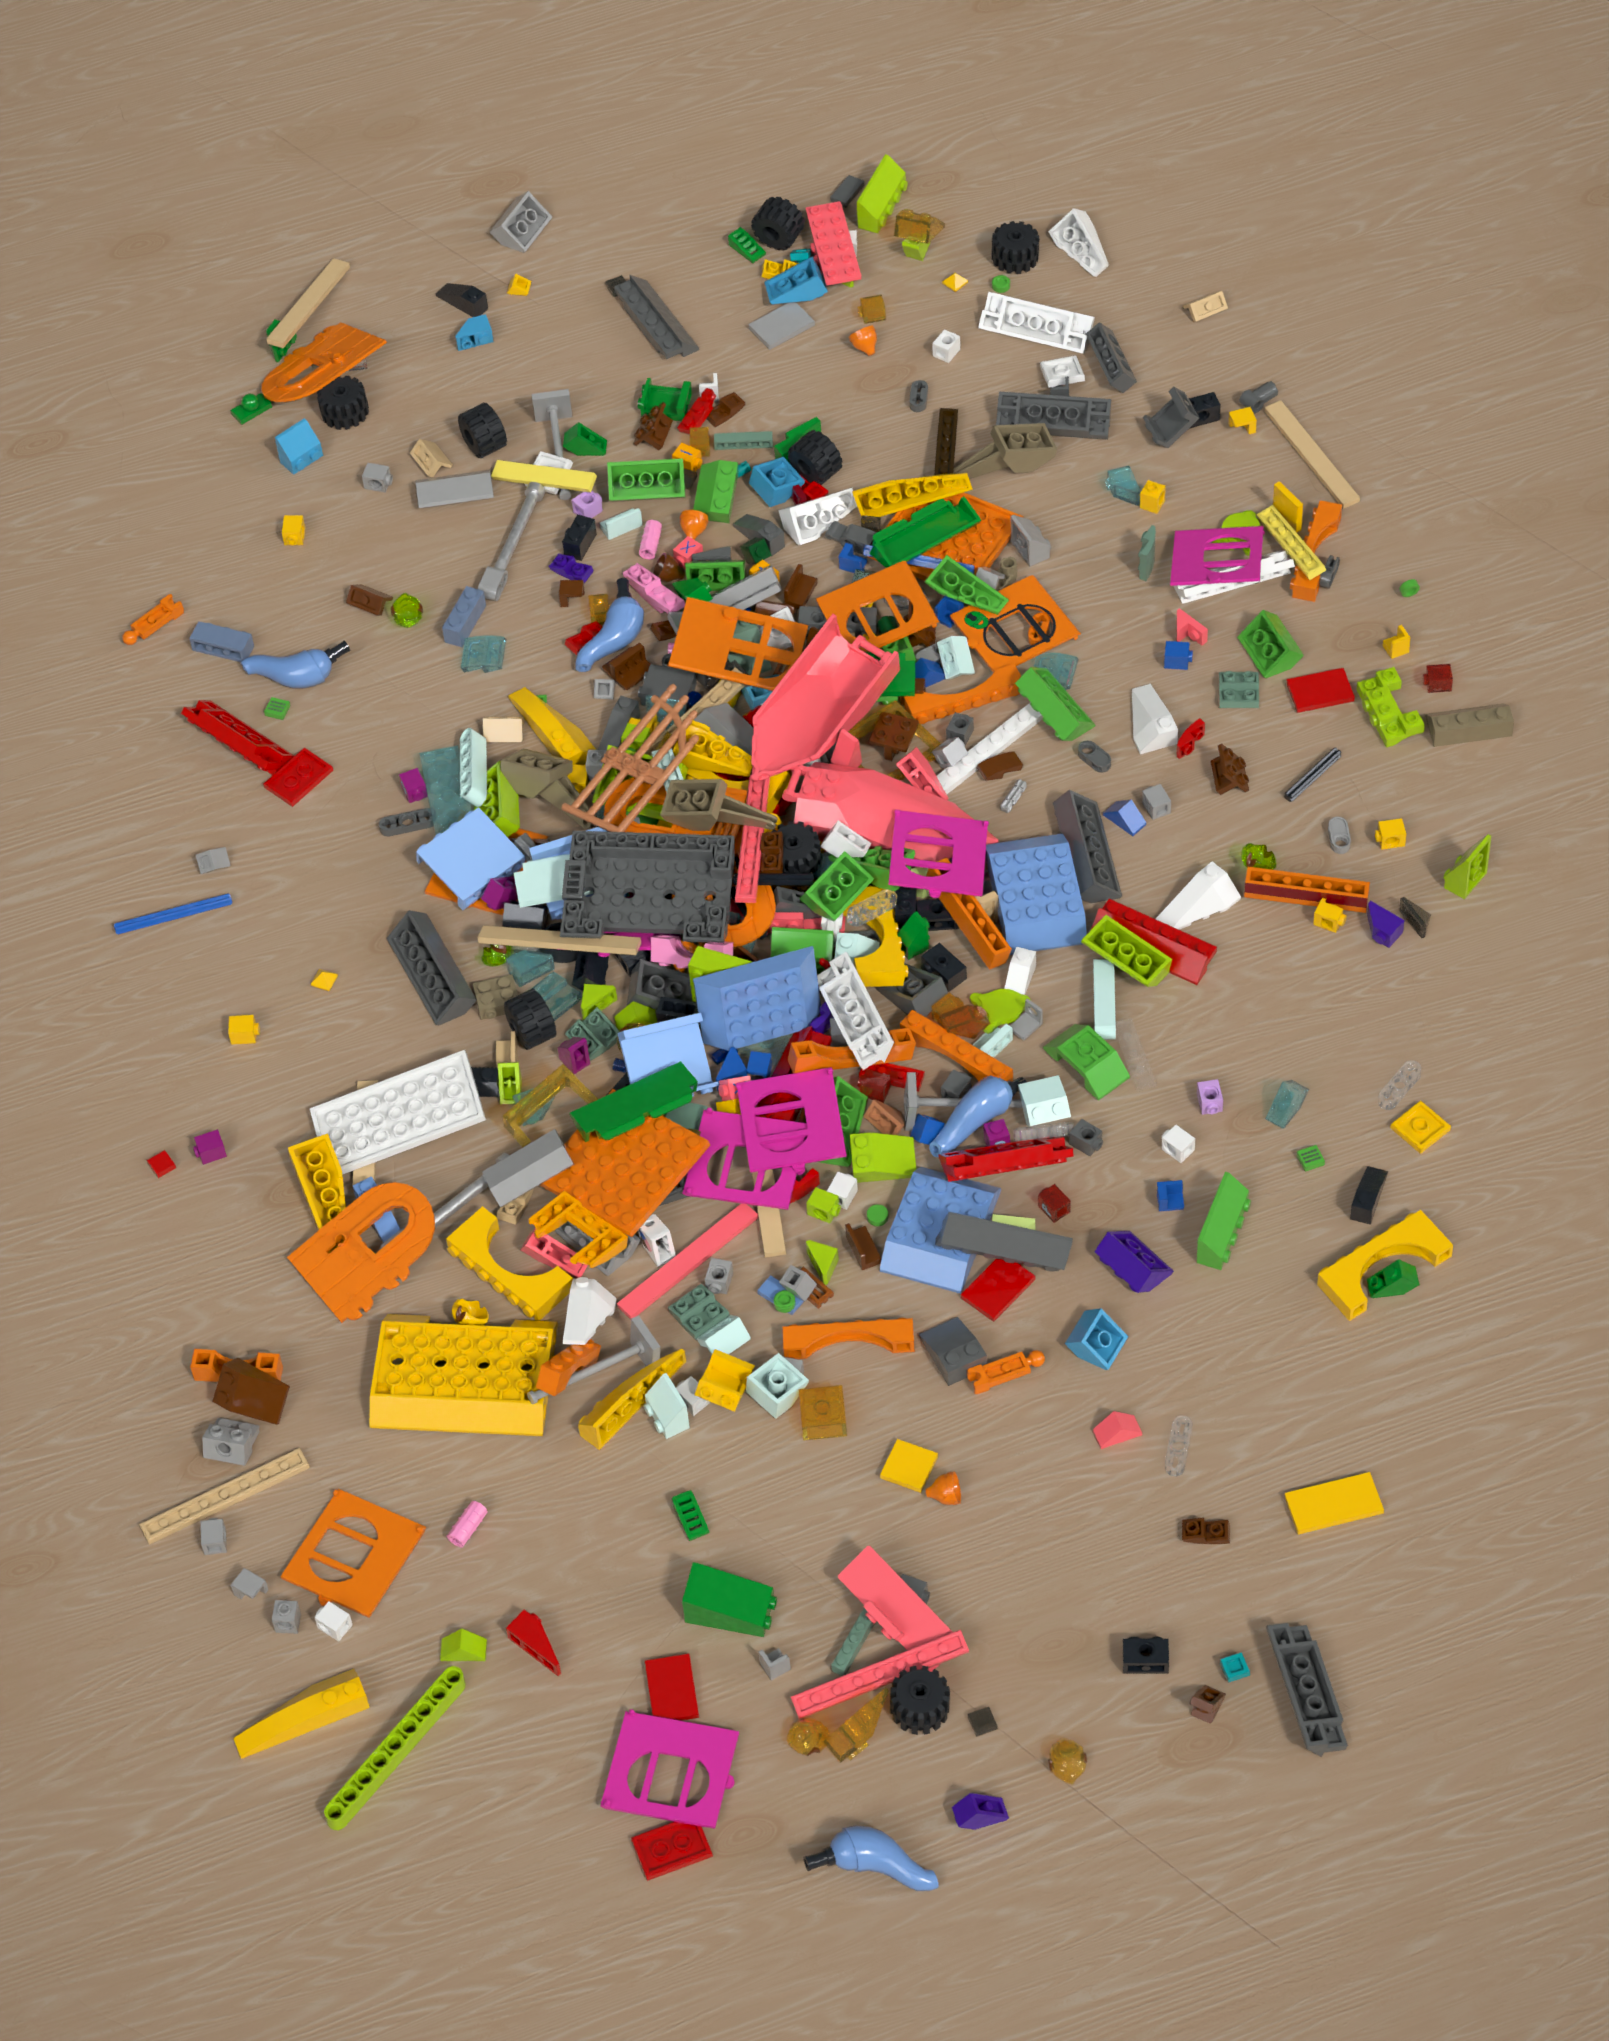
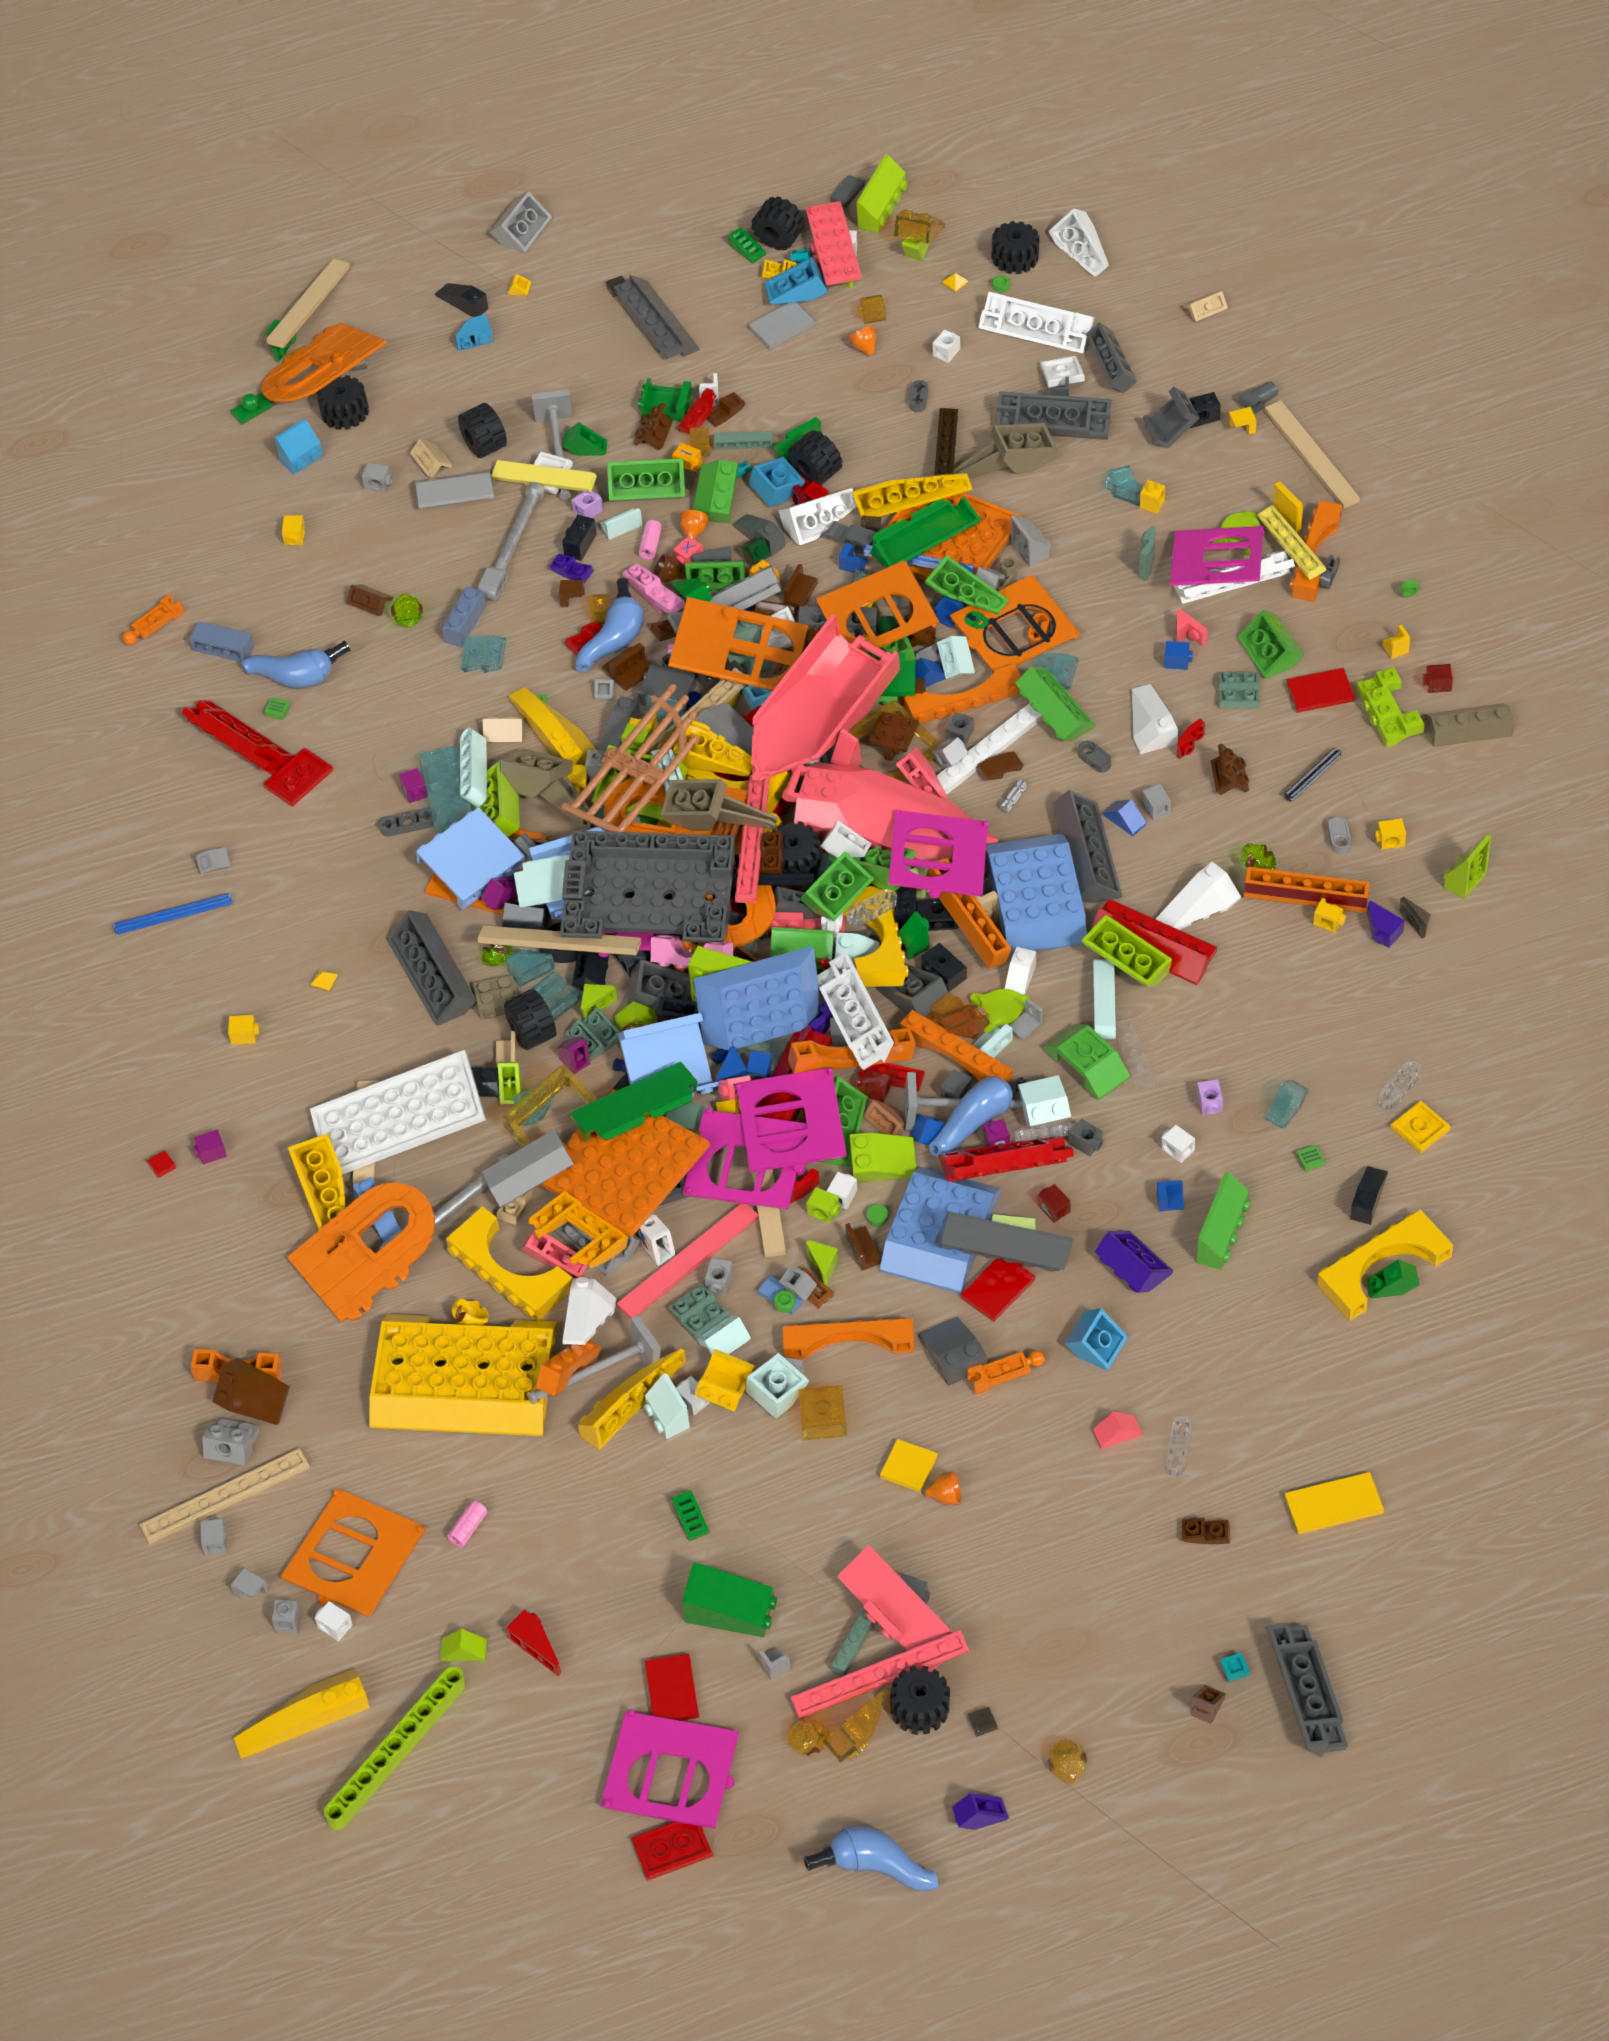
(1138, 1664): black brick -> none

